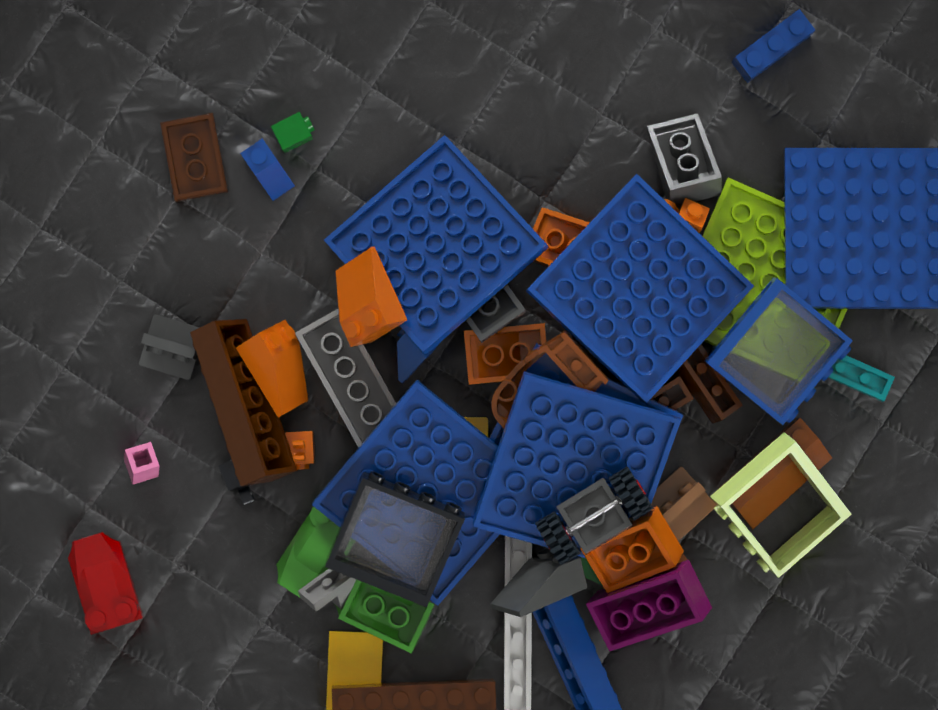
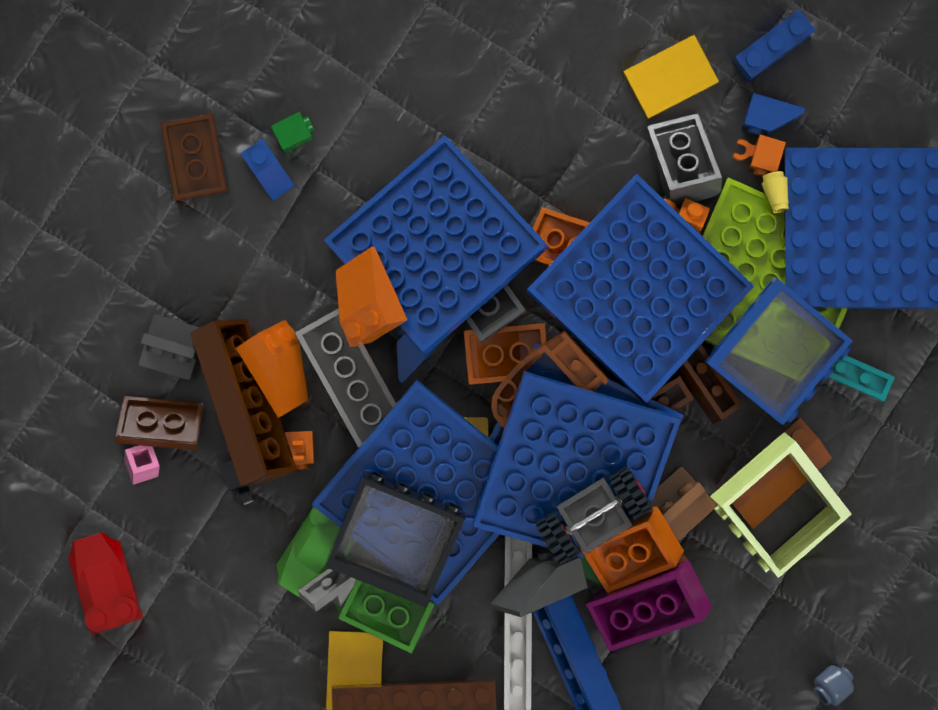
(160, 423): none -> reddish brown tile
(670, 77): none -> yellow tile
(764, 154): none -> orange brick
(768, 115): none -> blue slope
(776, 190): none -> light yellow cone
(833, 685): none -> sand blue head

